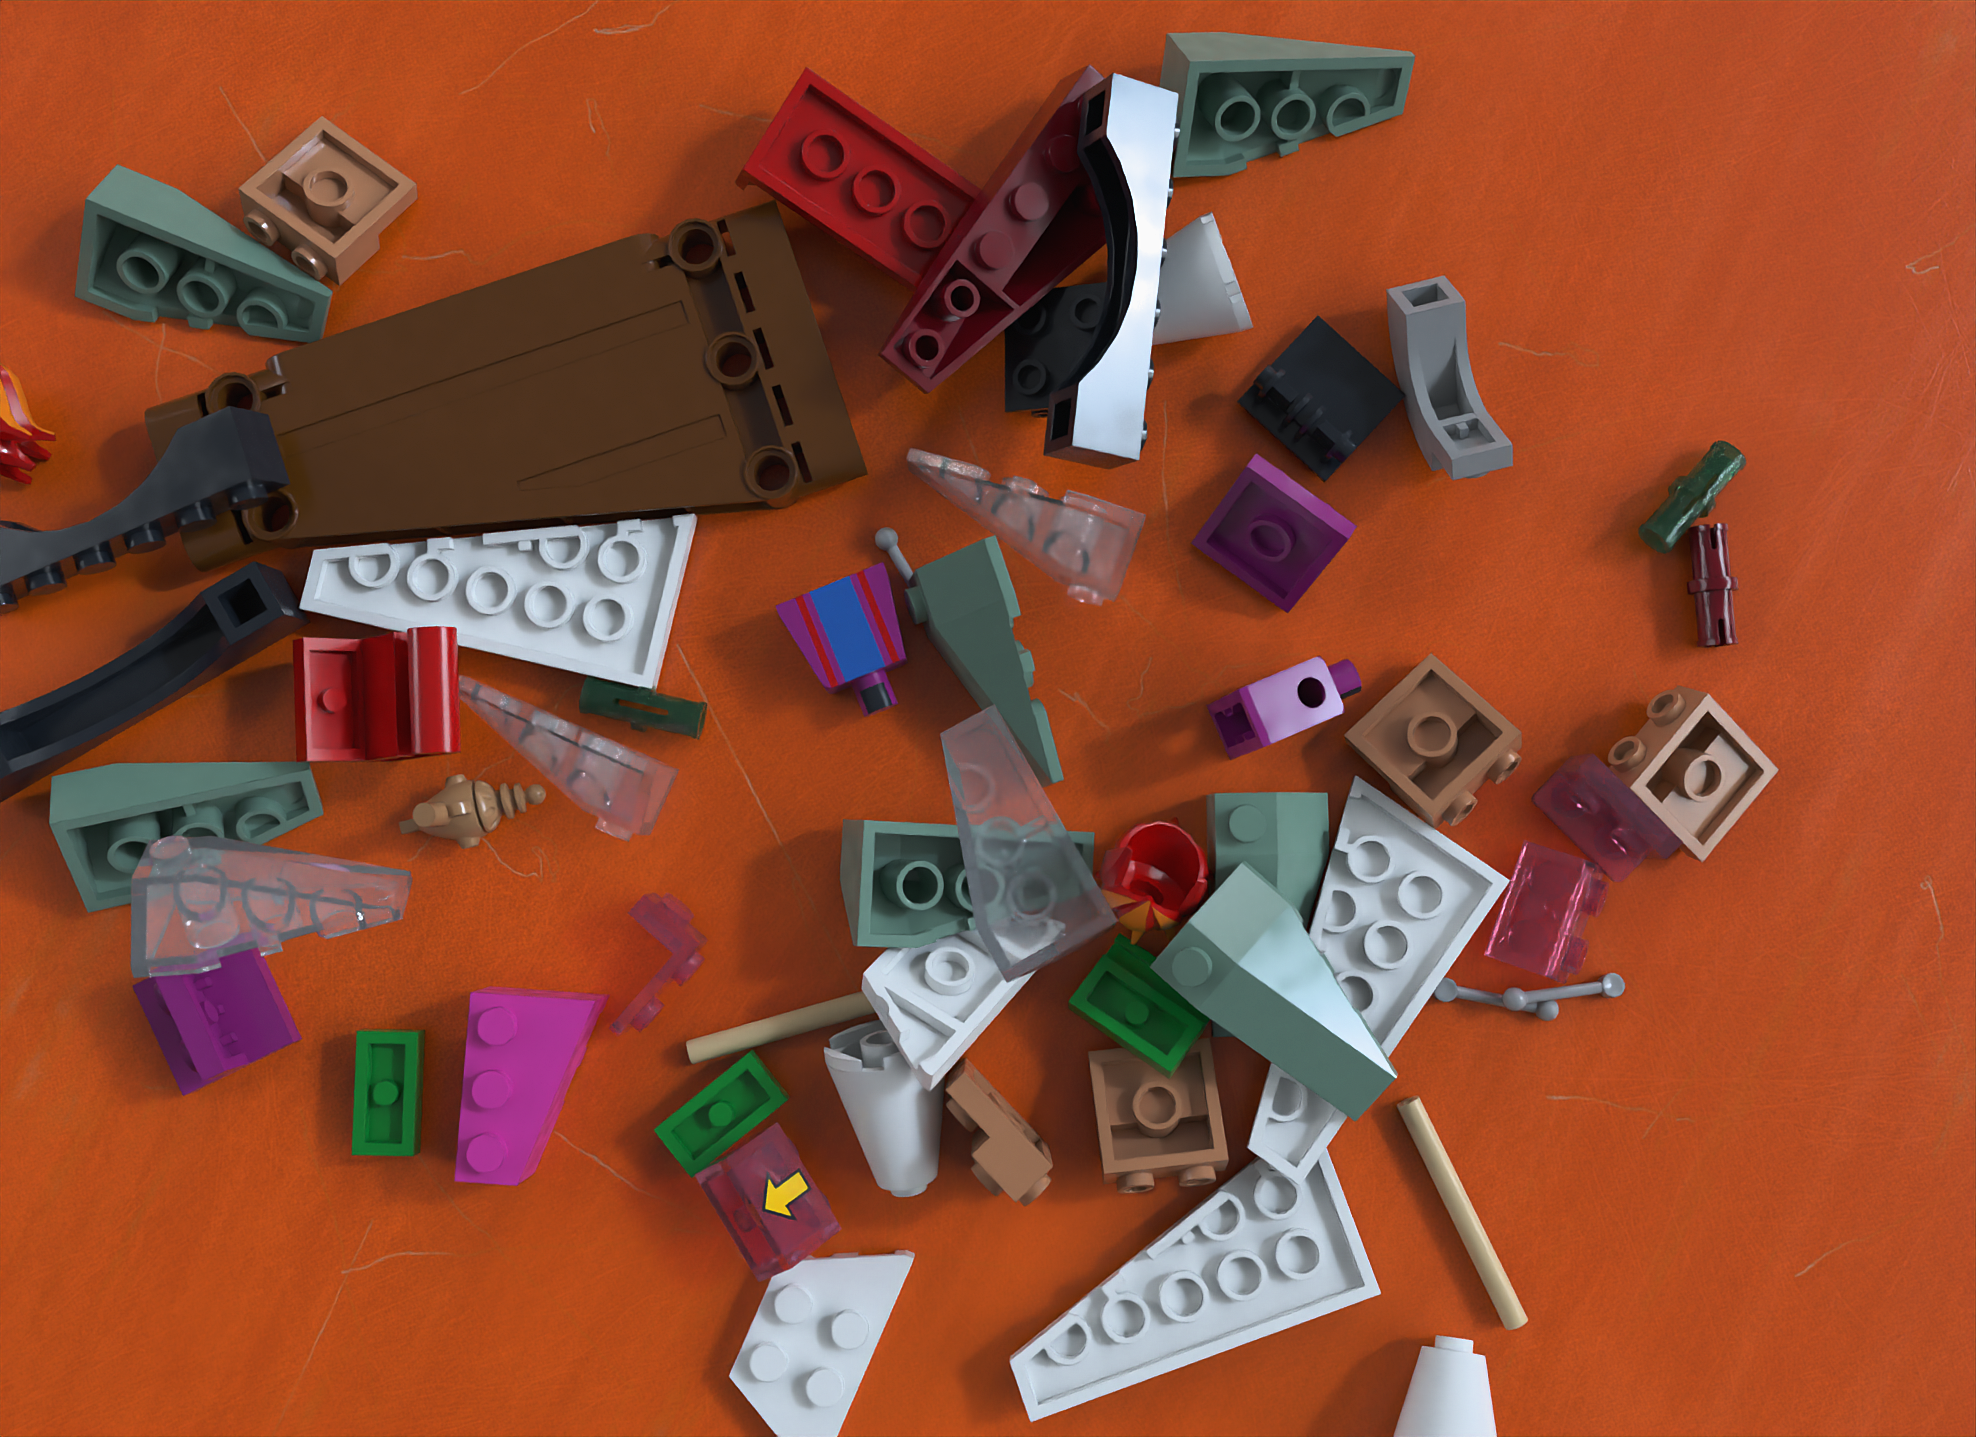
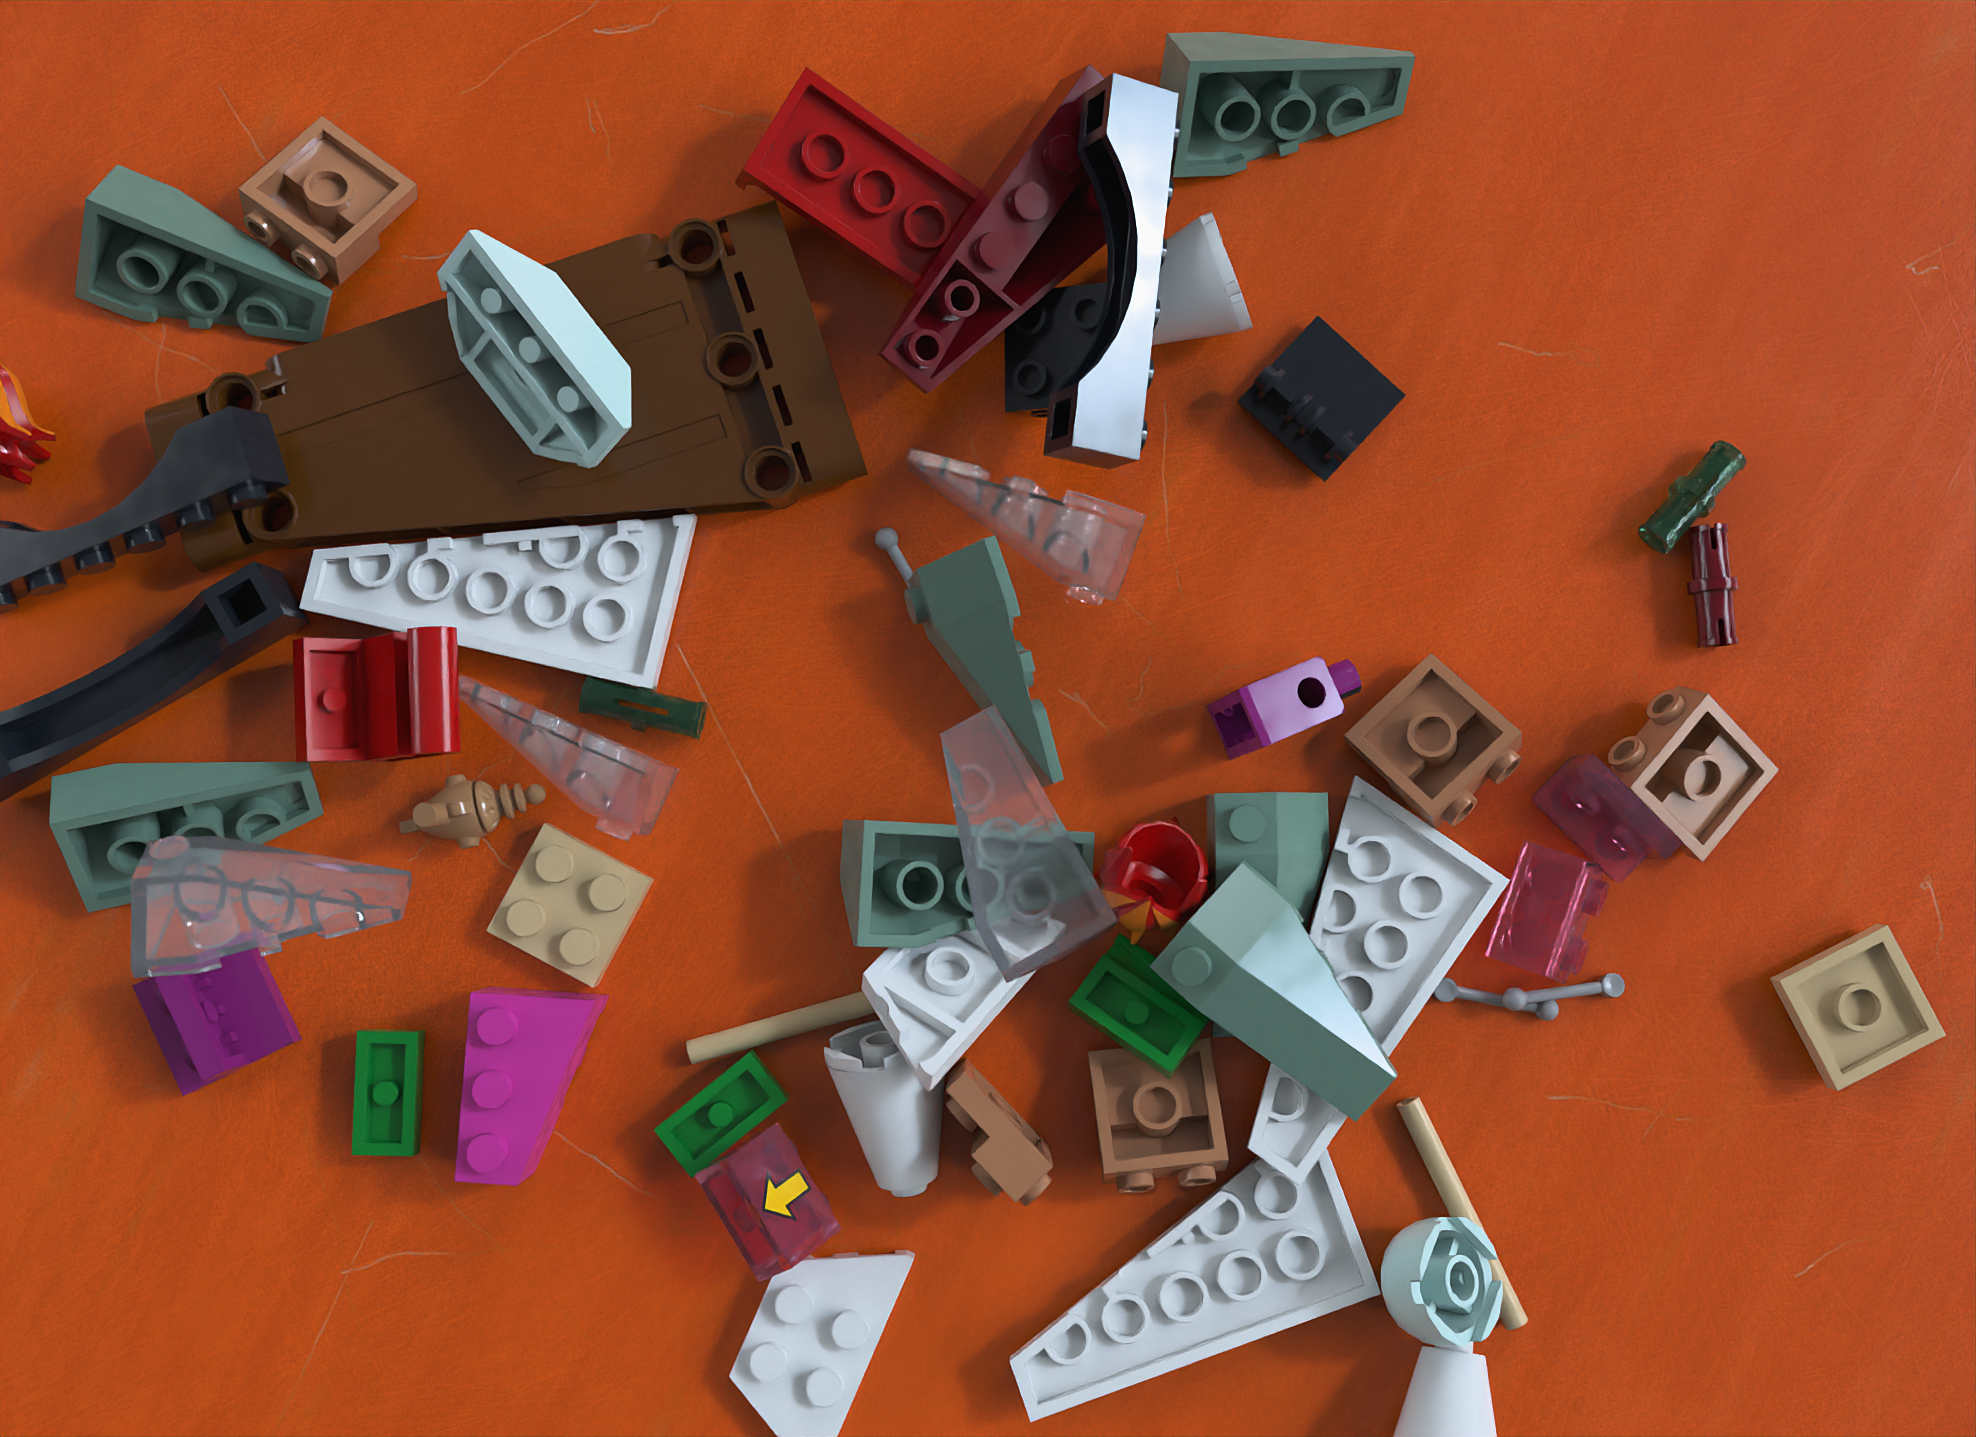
(536, 351): none -> light aqua wedge
(570, 905): none -> tan plate
(669, 923): clear pink bracket -> none
(850, 635): torso -> none
(1273, 533): magenta bracket -> none
(1438, 381): light grey arch -> none
(1442, 1282): none -> light aqua cylinder
(1857, 1007): none -> tan plate

